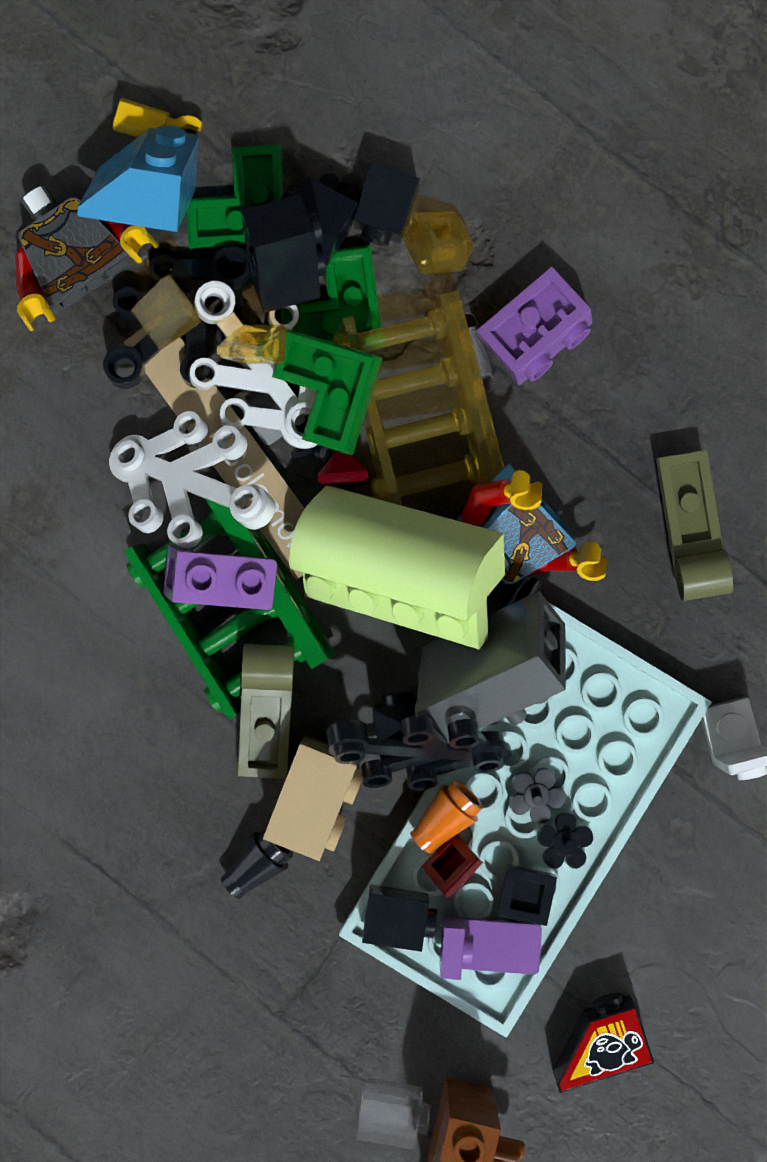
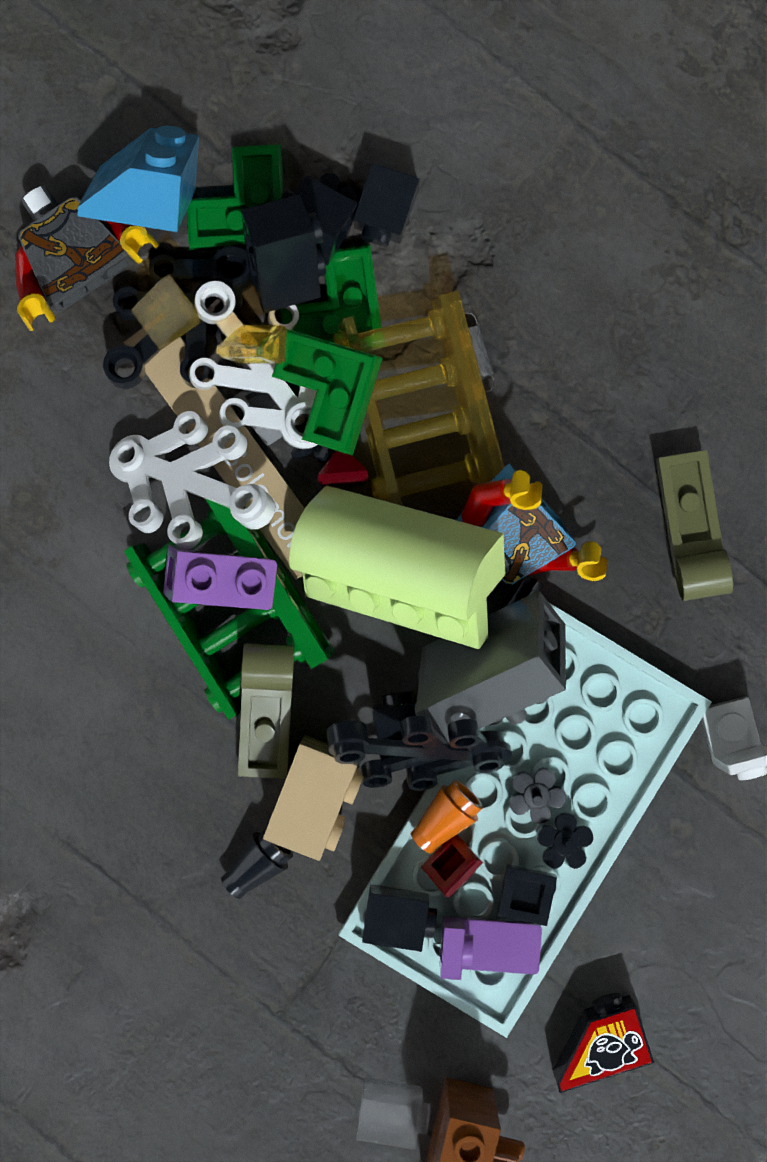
(137, 118): yellow bar -> none
(438, 242): clear yellow slope -> none
(537, 327): medium lavender bracket -> none

